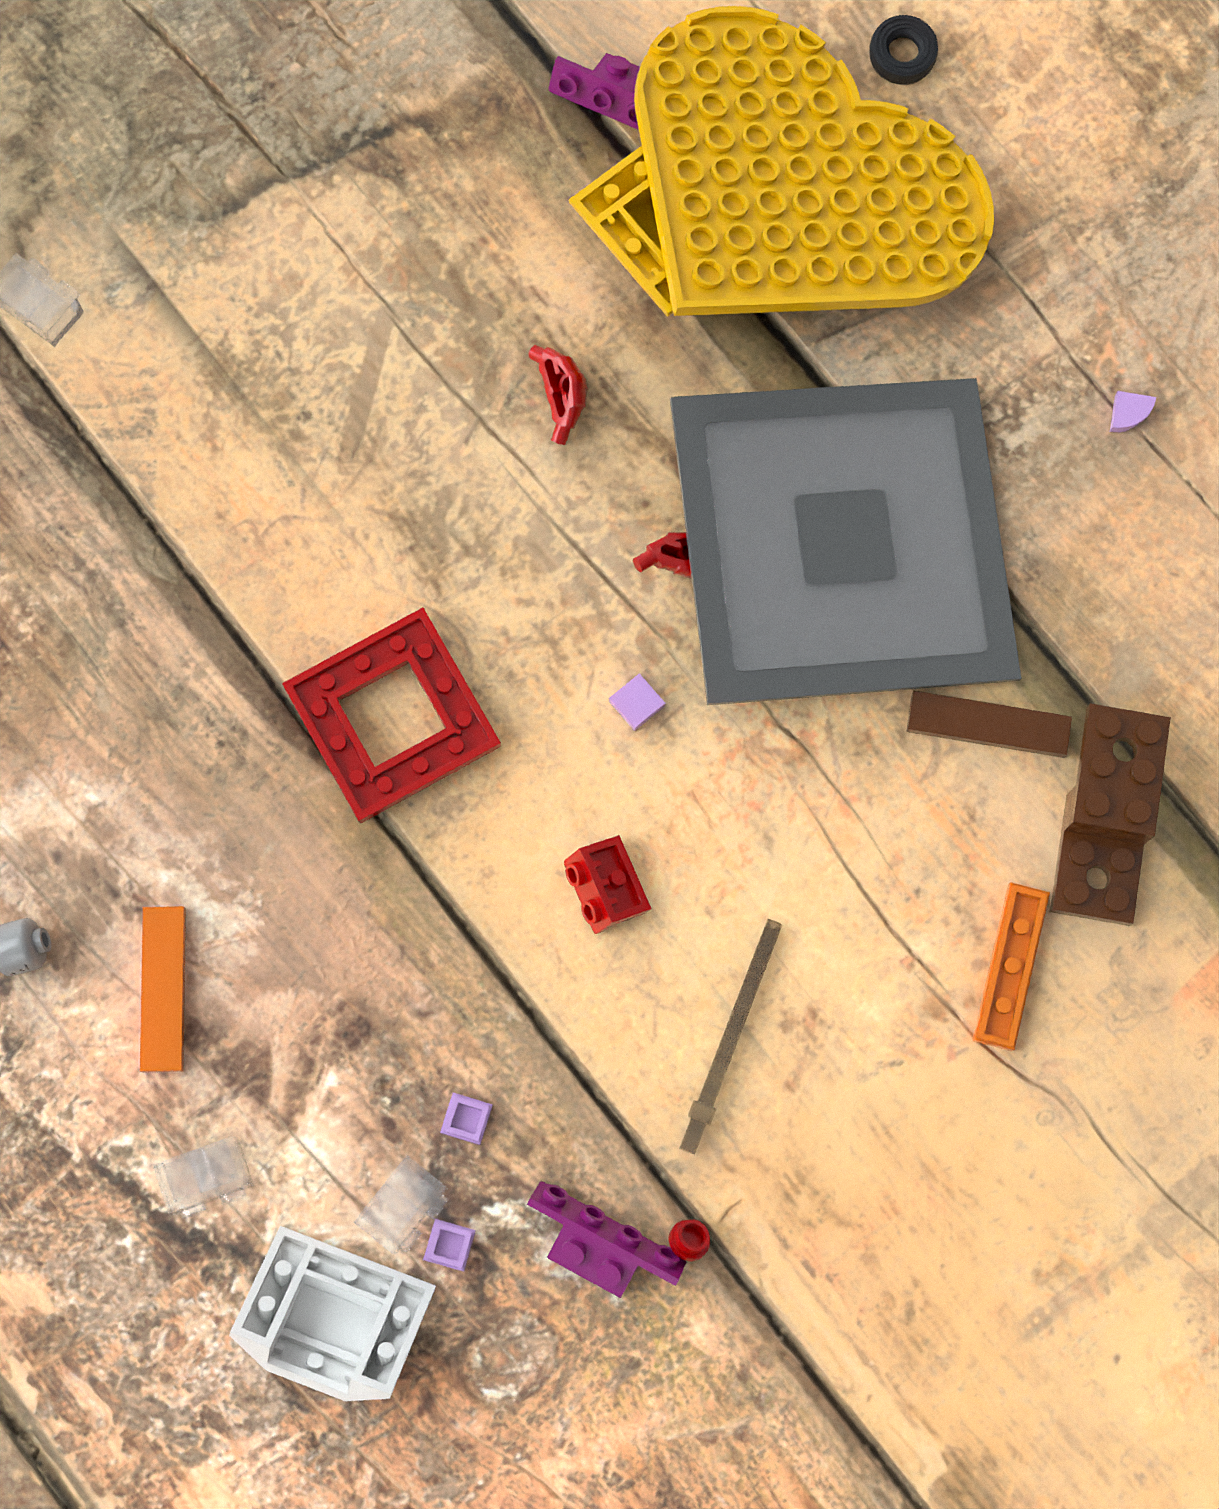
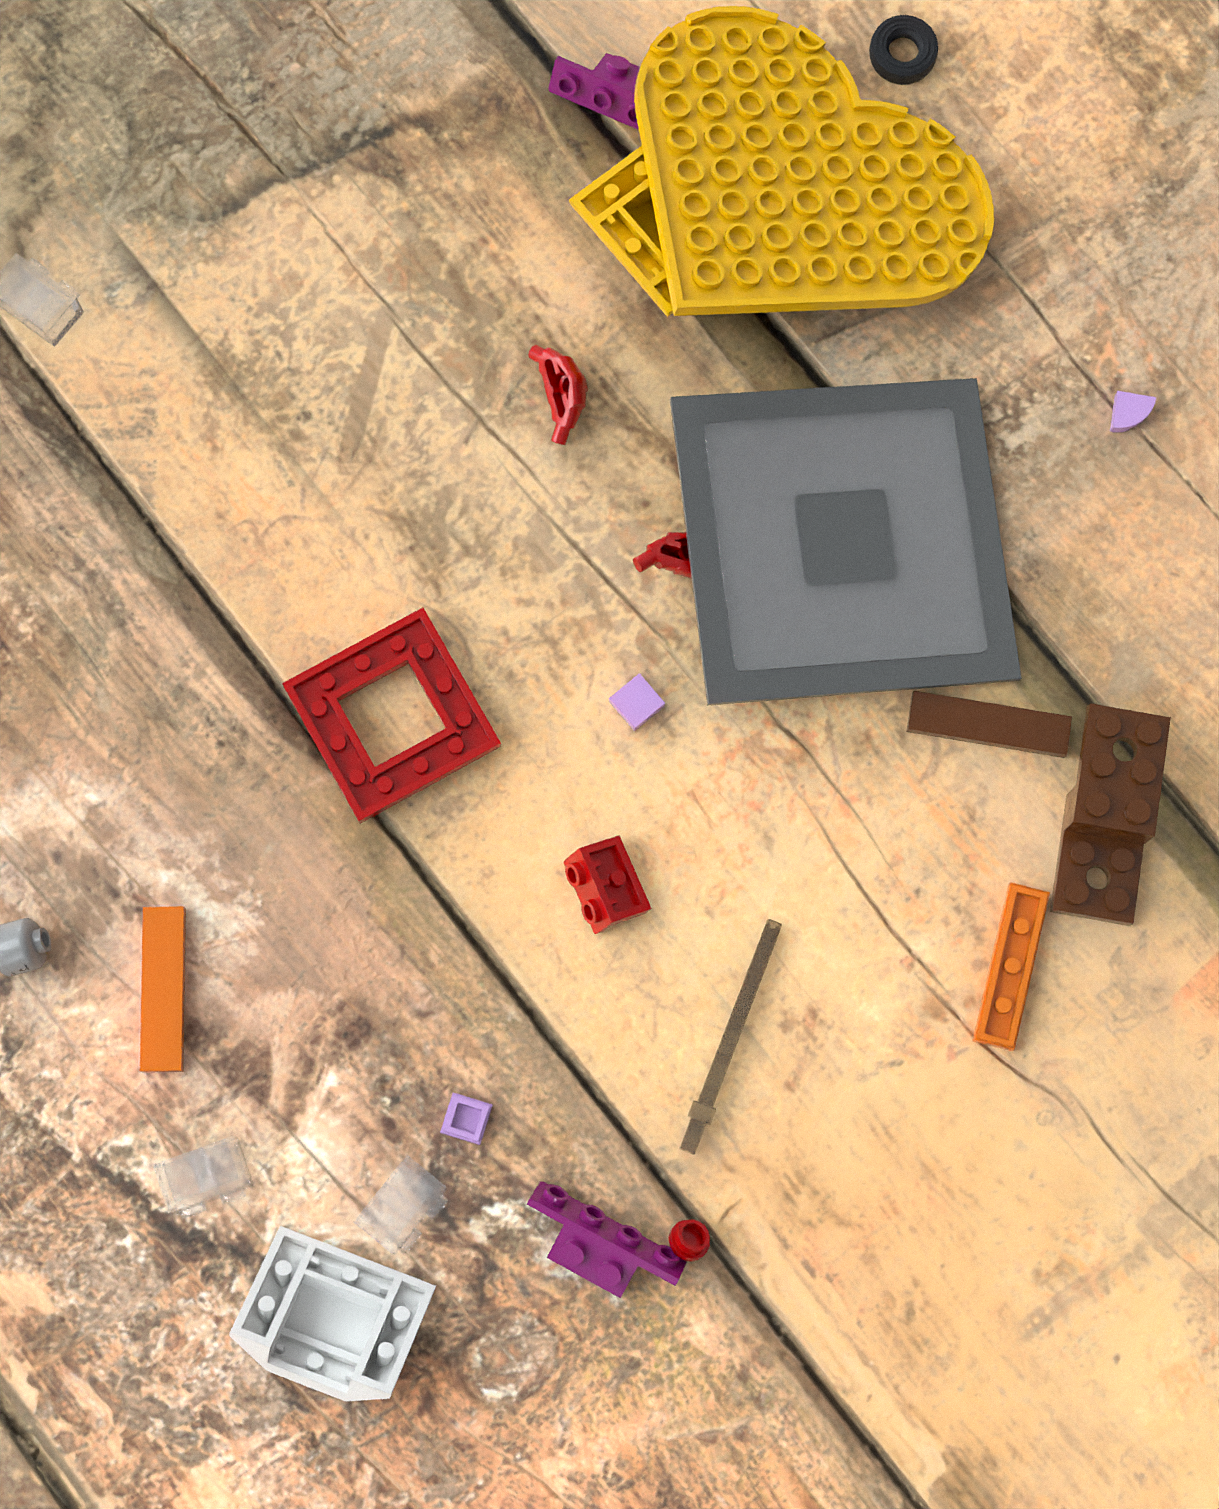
(449, 1245): lavender tile -> none

